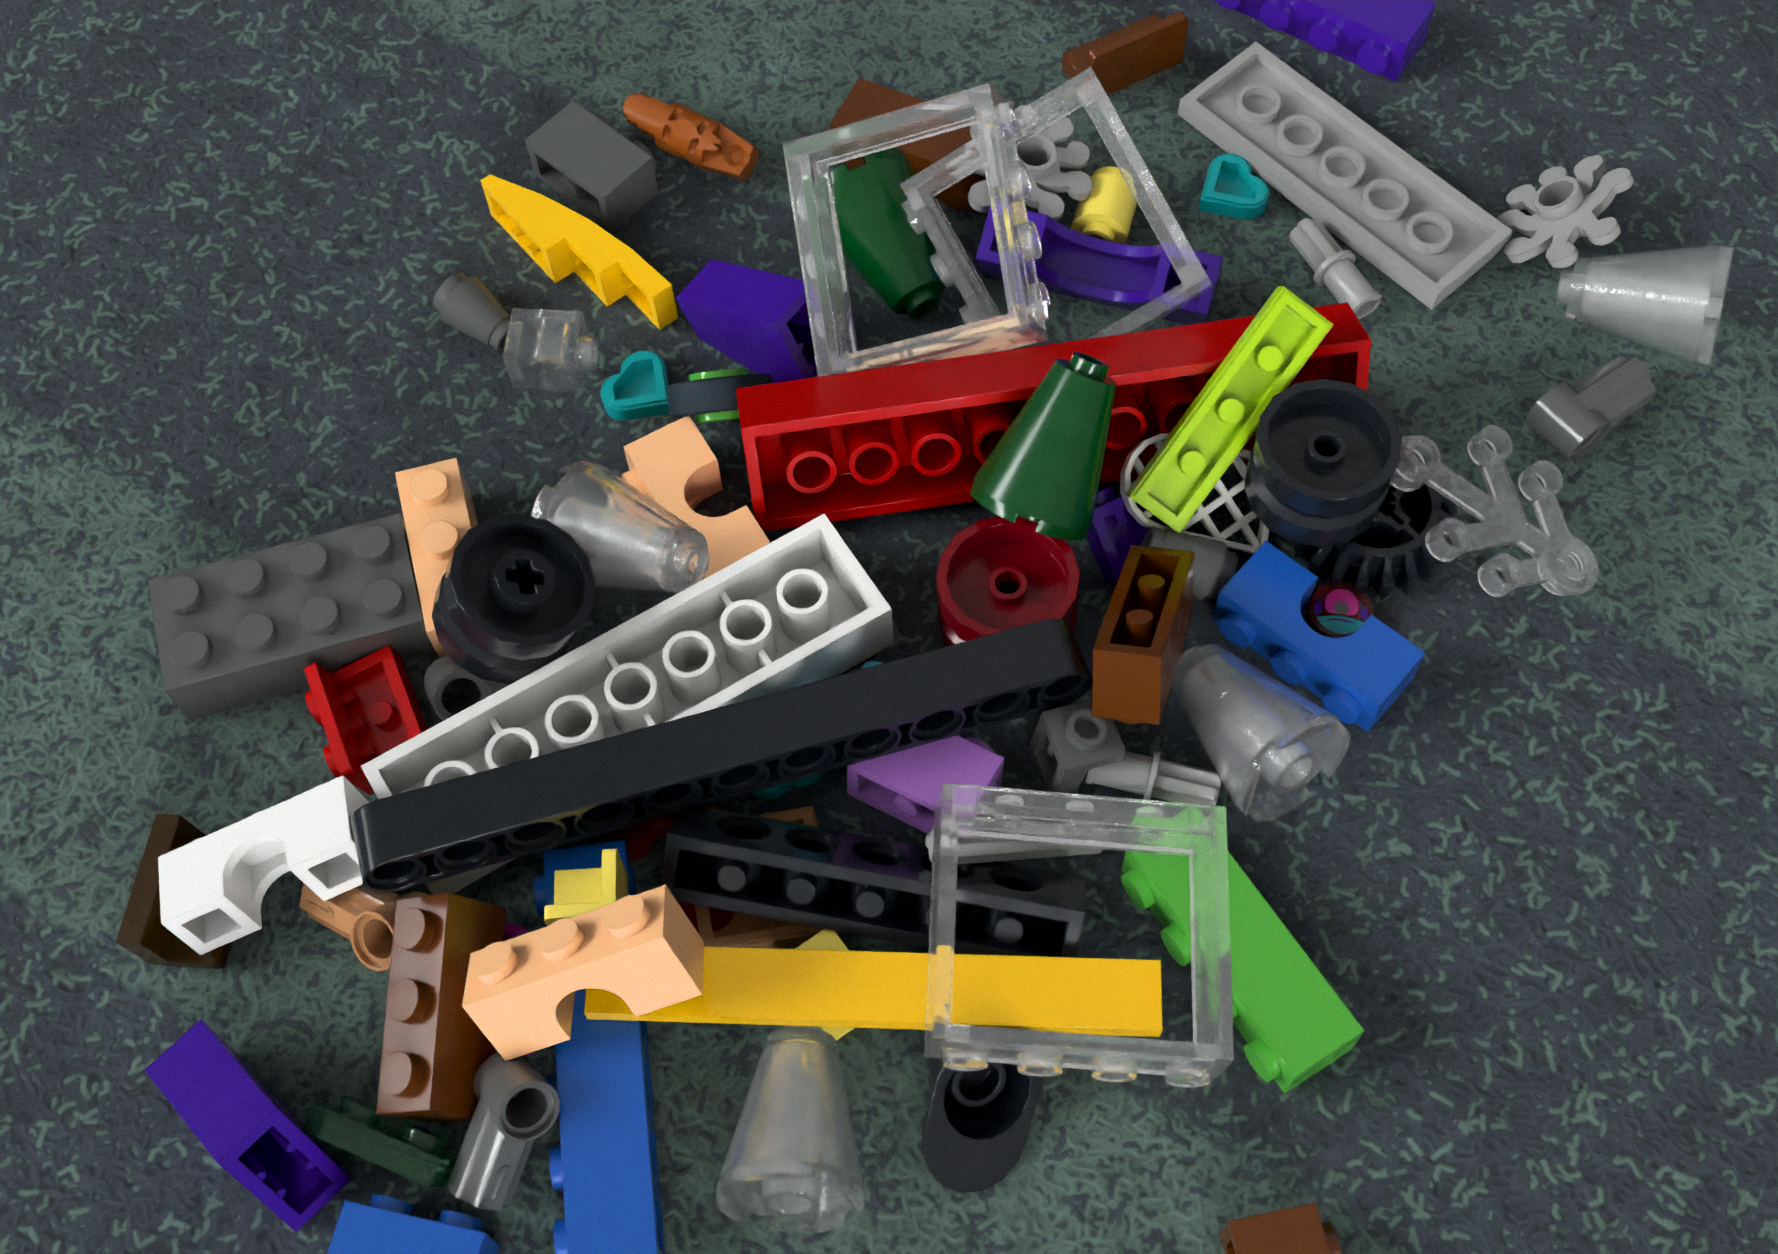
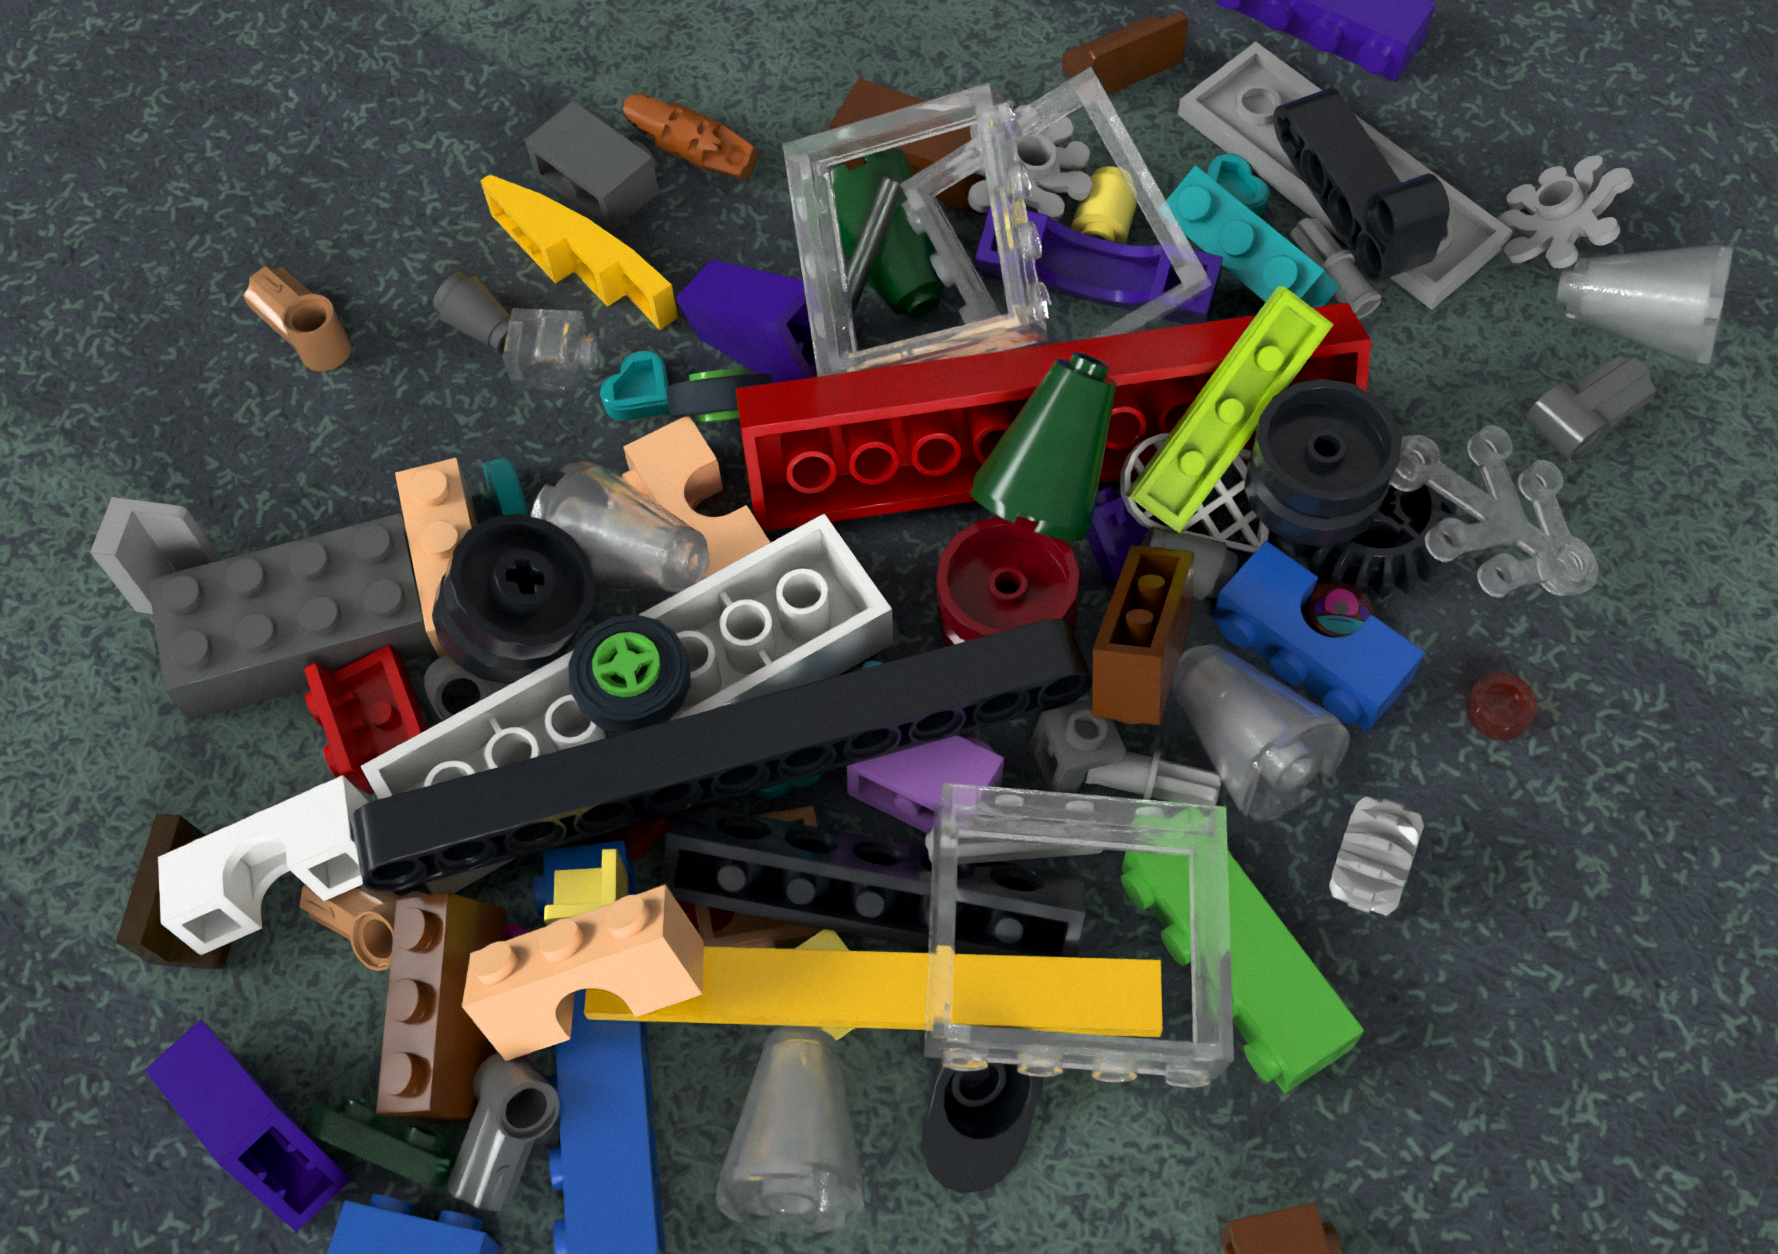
(145, 542): none -> light grey panel
(299, 317): none -> medium nougat piece
(504, 487): none -> teal tile
(620, 651): none -> black wheel
(872, 236): none -> pearl dark grey bar
(1246, 242): none -> teal brick
(1376, 855): none -> light grey gear
(1379, 218): none -> black beam
(1501, 706): none -> clear red tile

